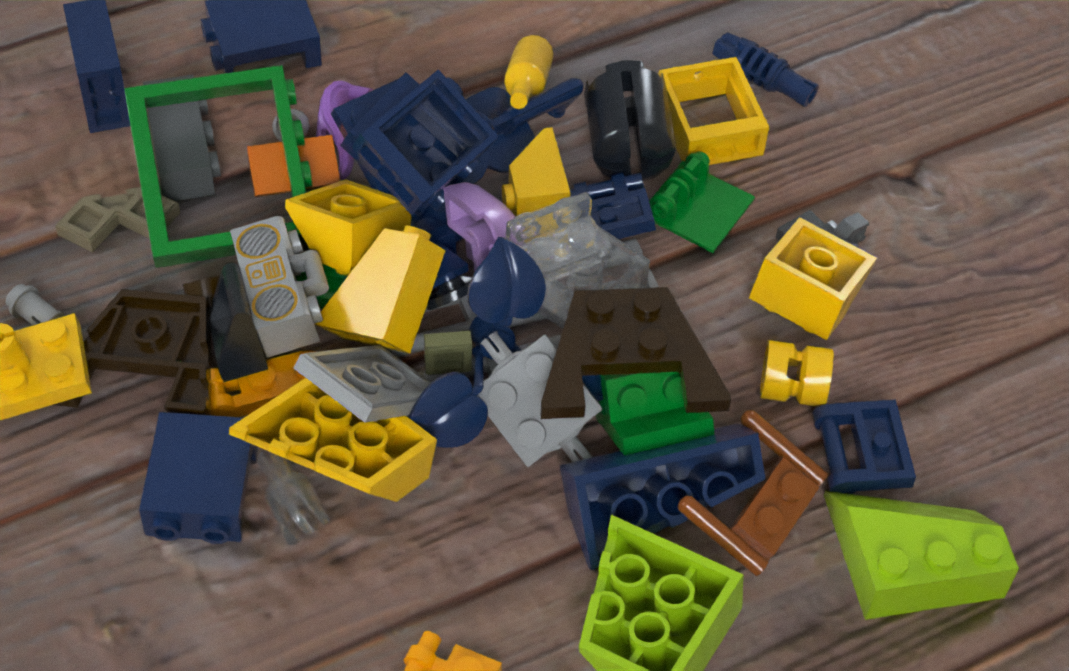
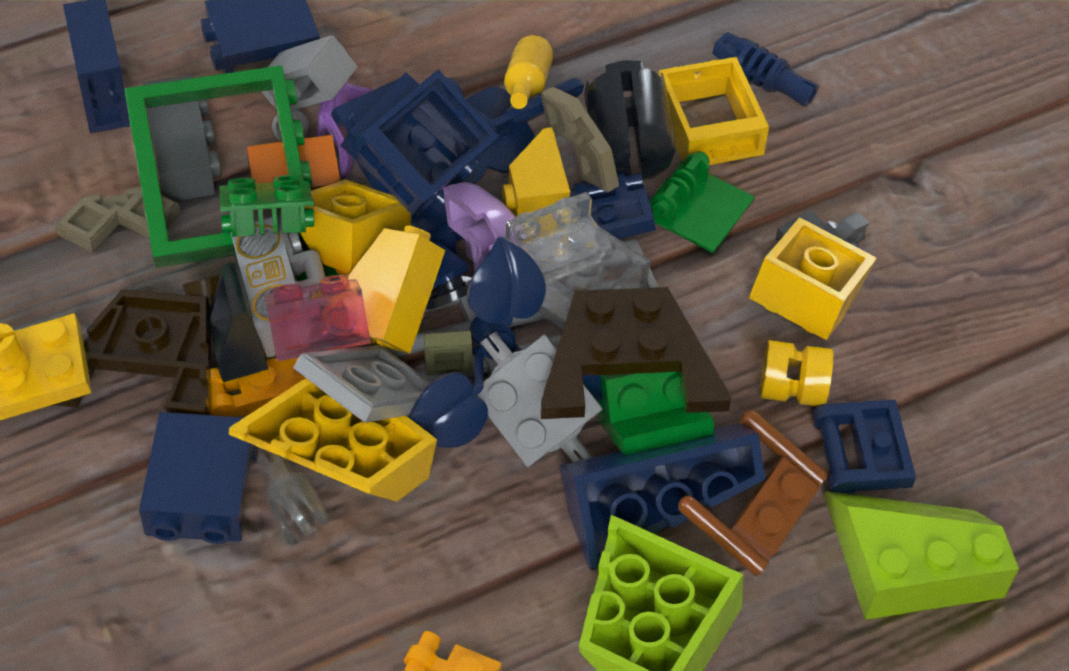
(26, 303): light grey pin -> none
(285, 192): none -> green hinge
(316, 69): none -> light grey brick
(317, 317): none -> clear pink bracket
(572, 122): none -> dark tan tile

